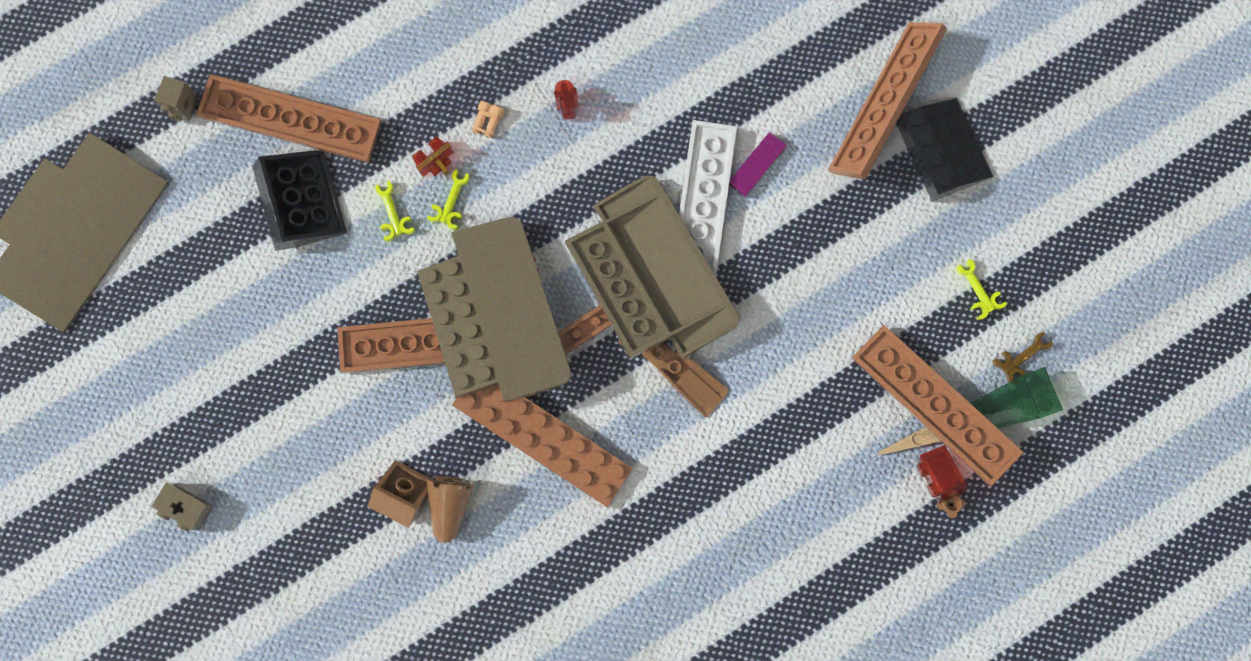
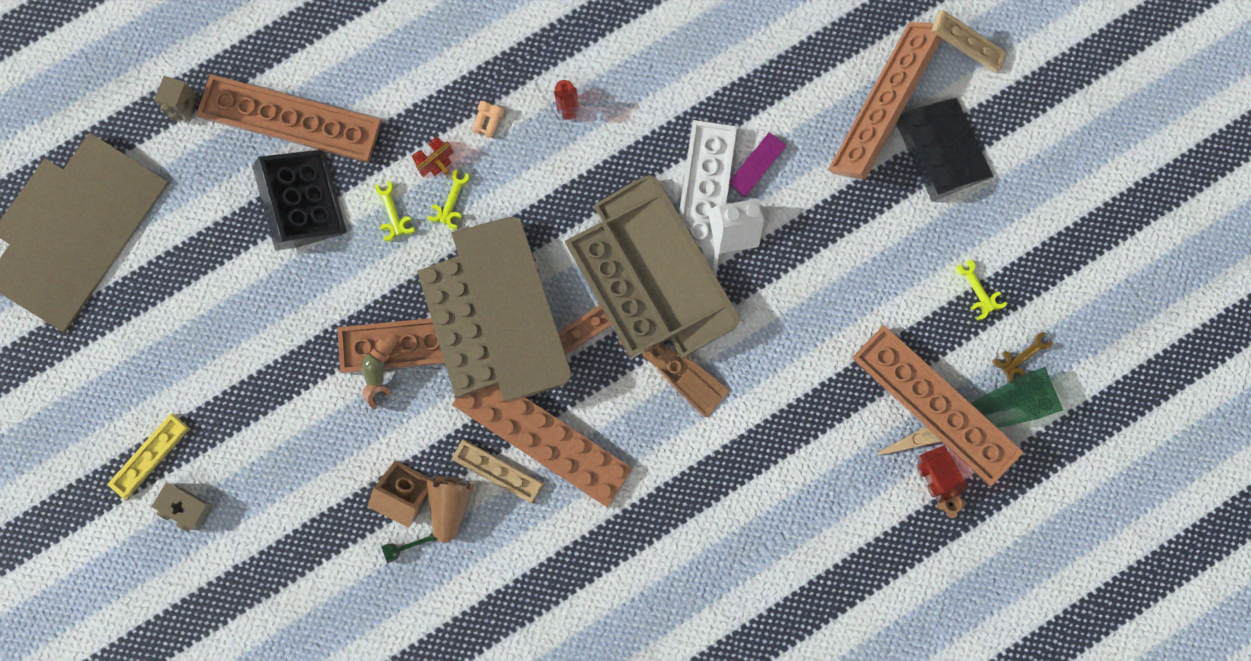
(148, 456): none -> light yellow tile
(373, 366): none -> nougat piece
(392, 551): none -> dark green hinge
(497, 471): none -> tan tile
(736, 225): none -> white slope
(968, 41): none -> tan tile

